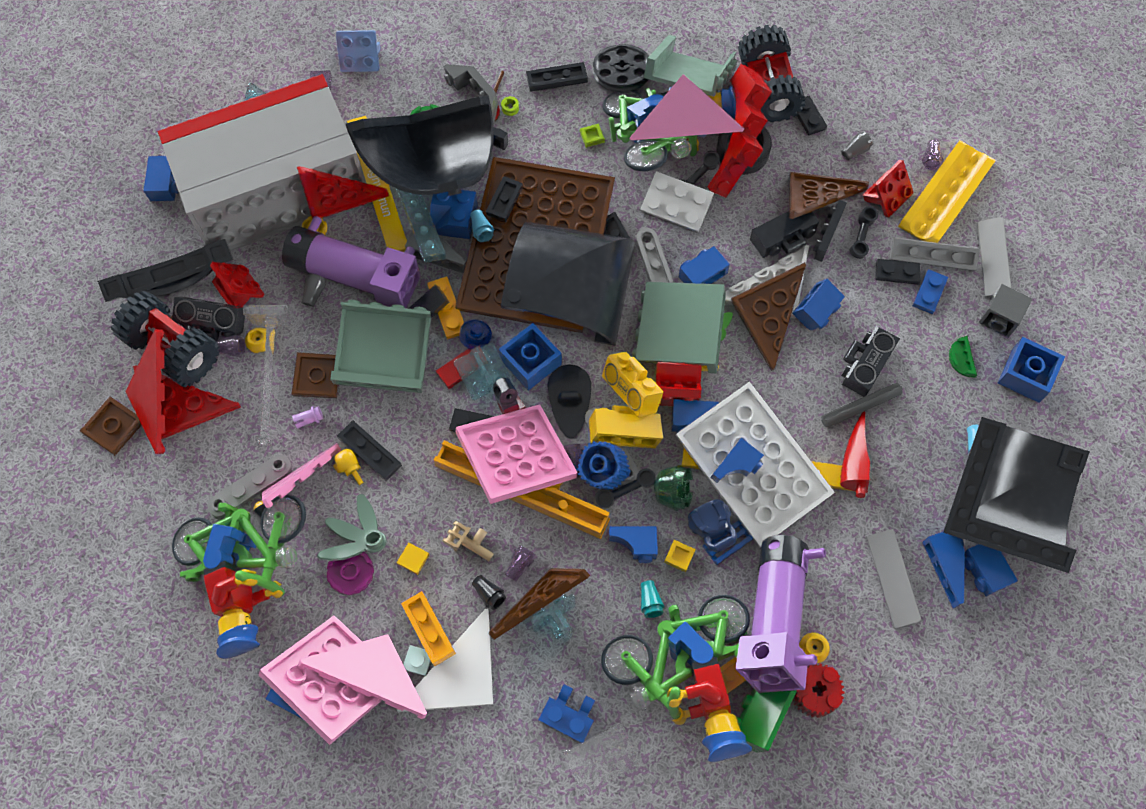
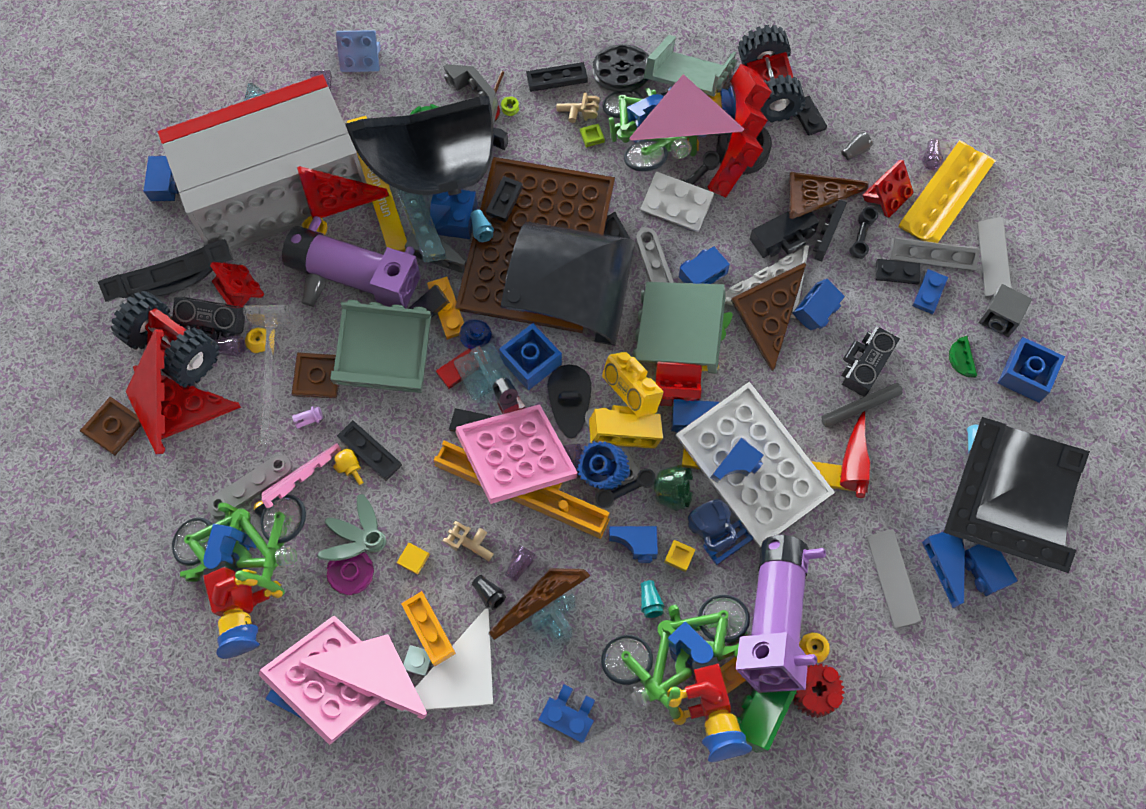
(588, 108): none -> tan arm

